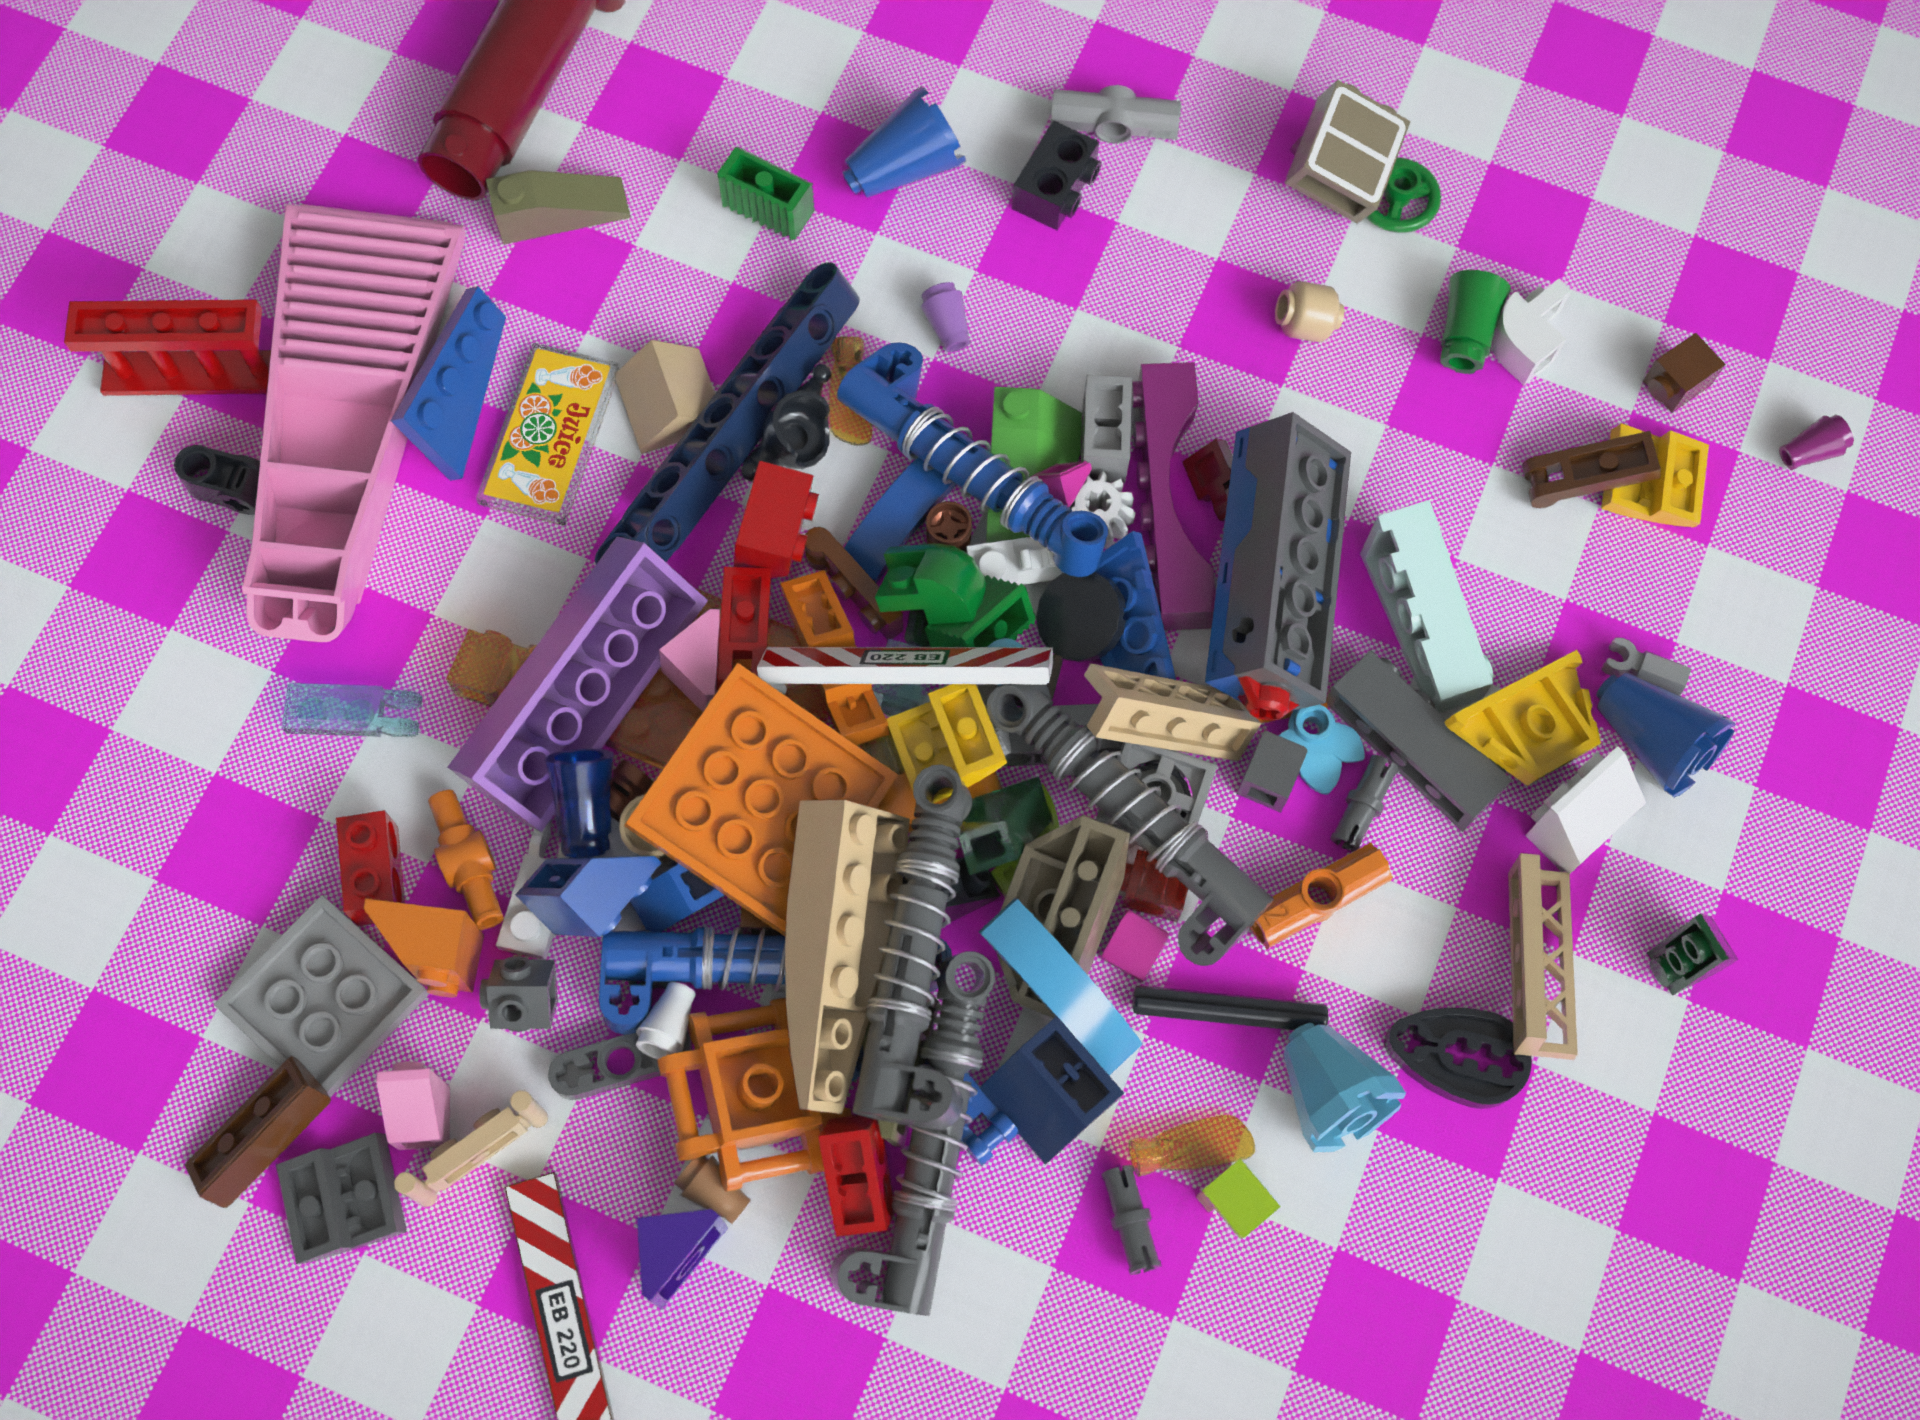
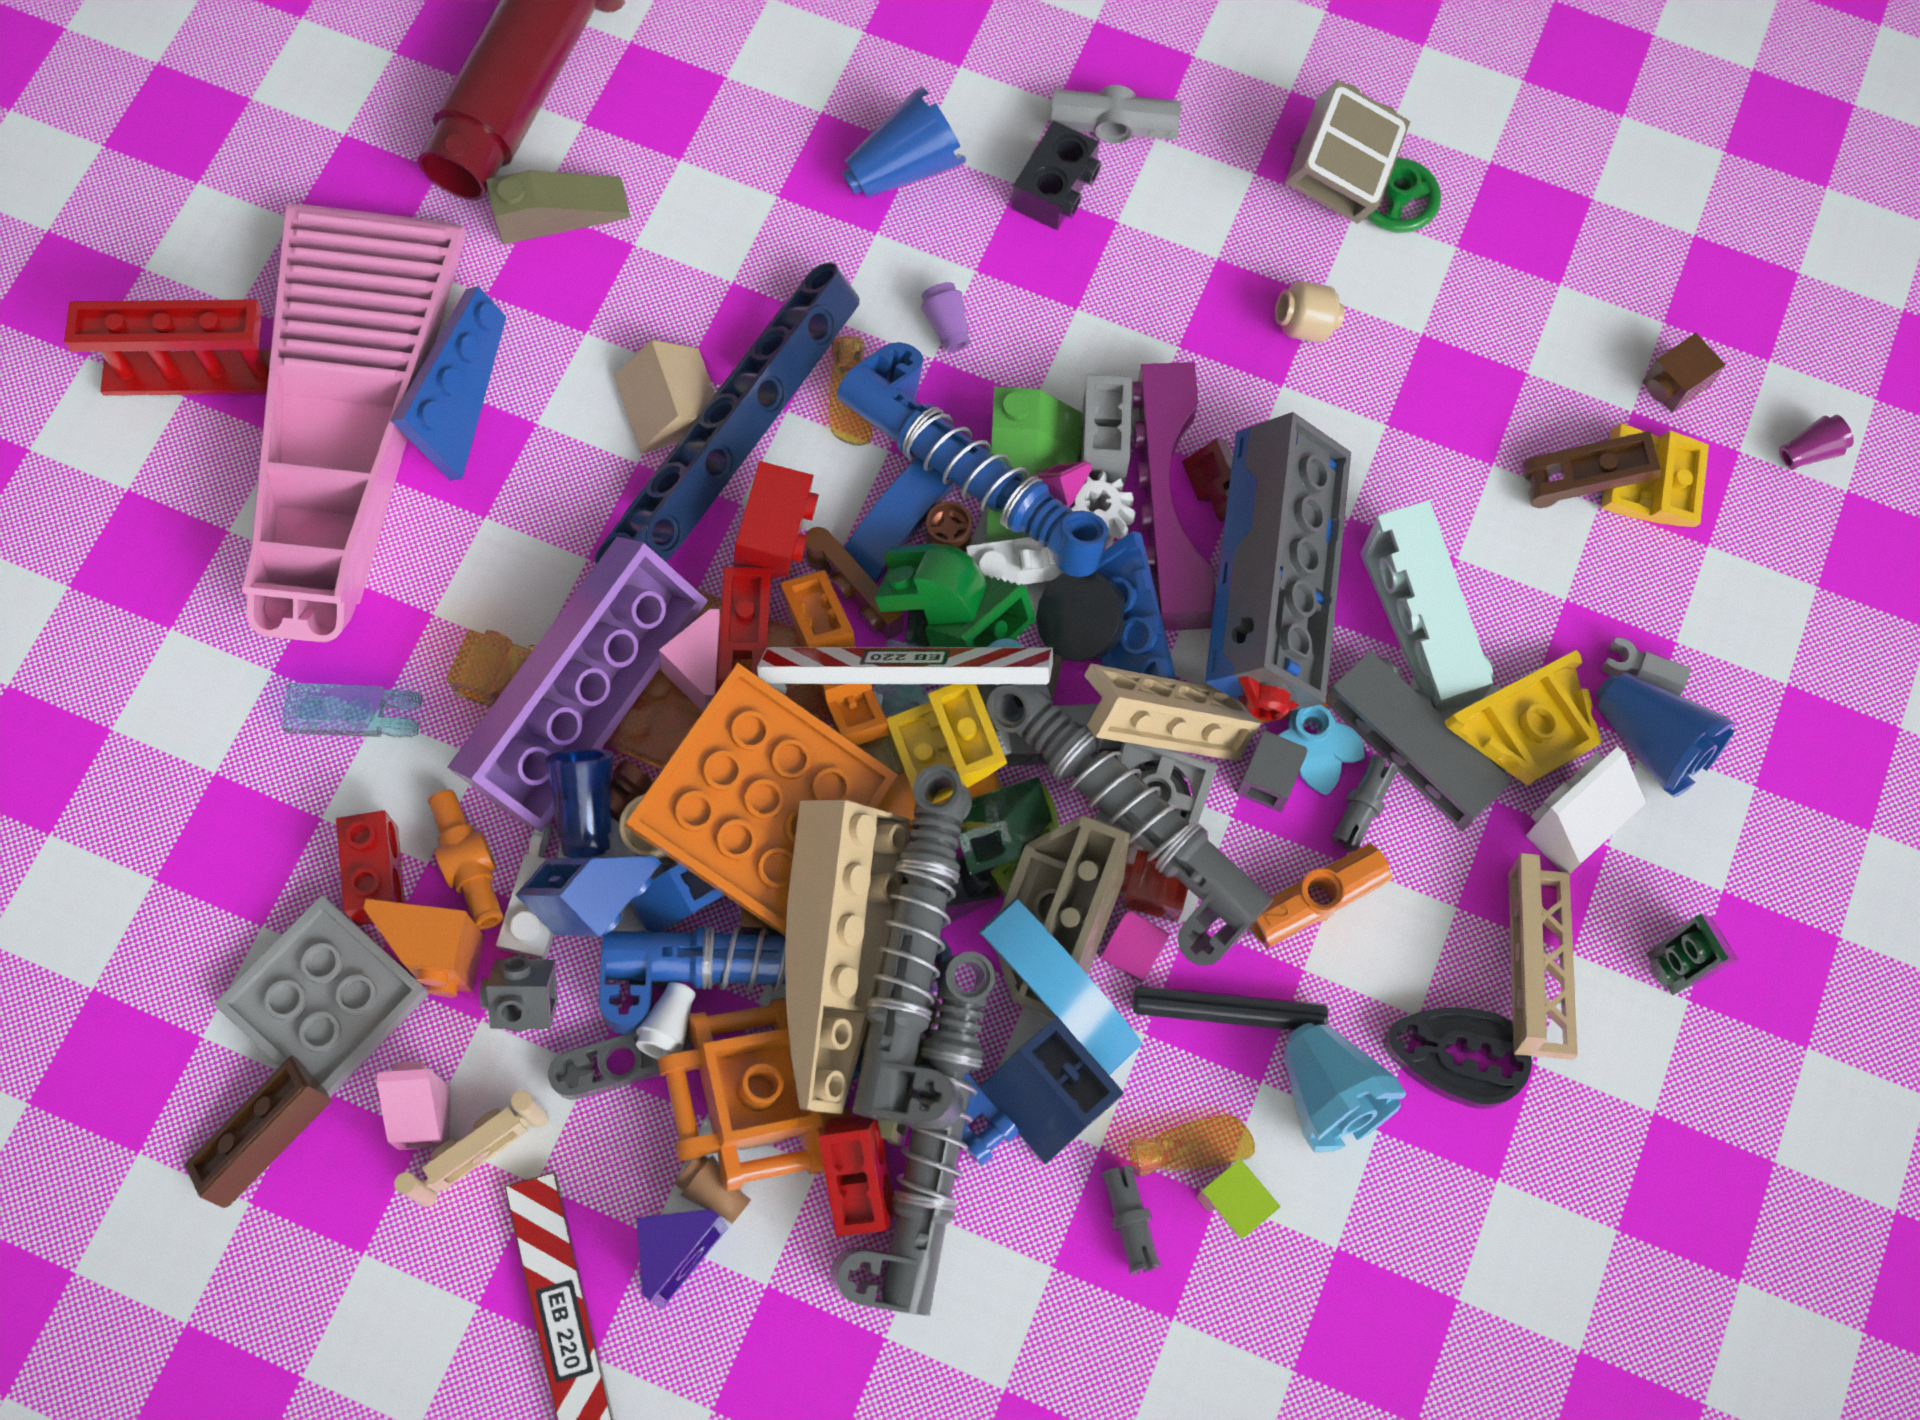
(229, 481): black piece -> none
(341, 1198): dark grey slope -> none
(548, 434): tile -> none
(765, 193): green brick -> none
(795, 428): black piece -> none
(1471, 318): green plant -> none
(1523, 335): white brick -> none

